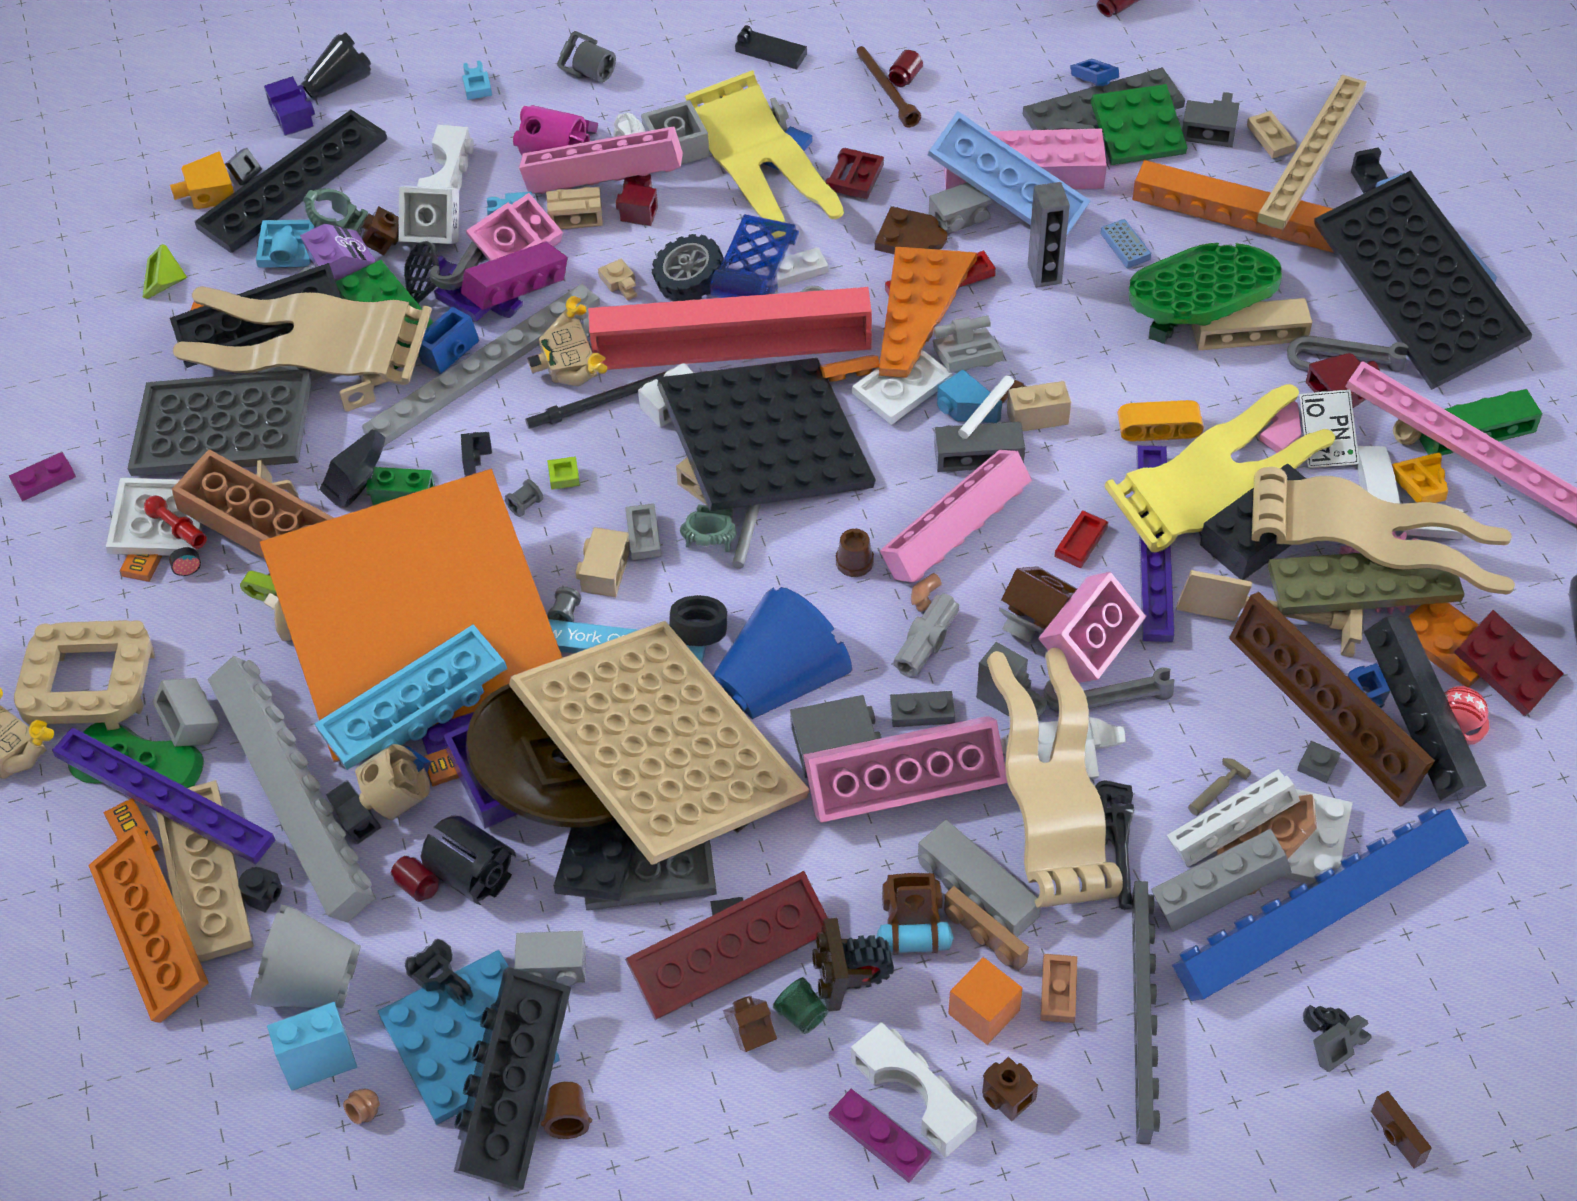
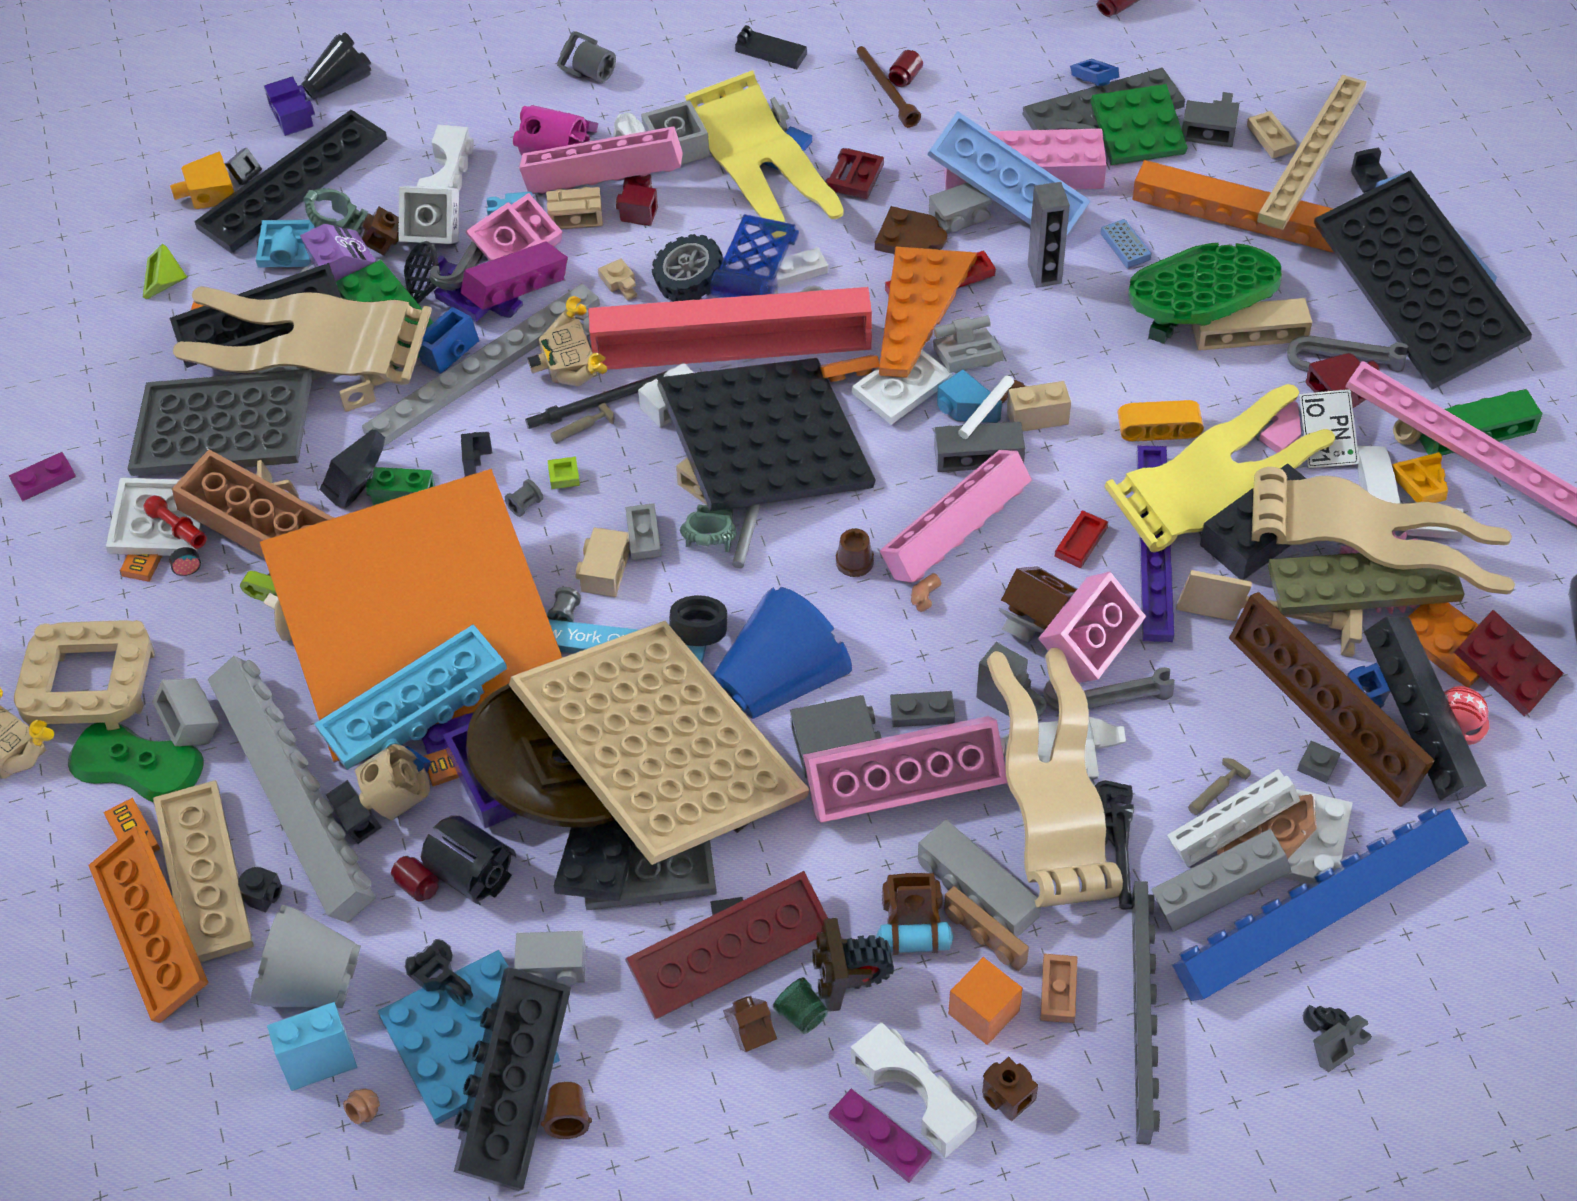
(164, 795): dark purple plate -> none
(476, 82): medium azure plate -> none
(583, 424): none -> dark tan piece
(926, 635): light grey piece -> none
(1400, 1129): reddish brown plate -> none

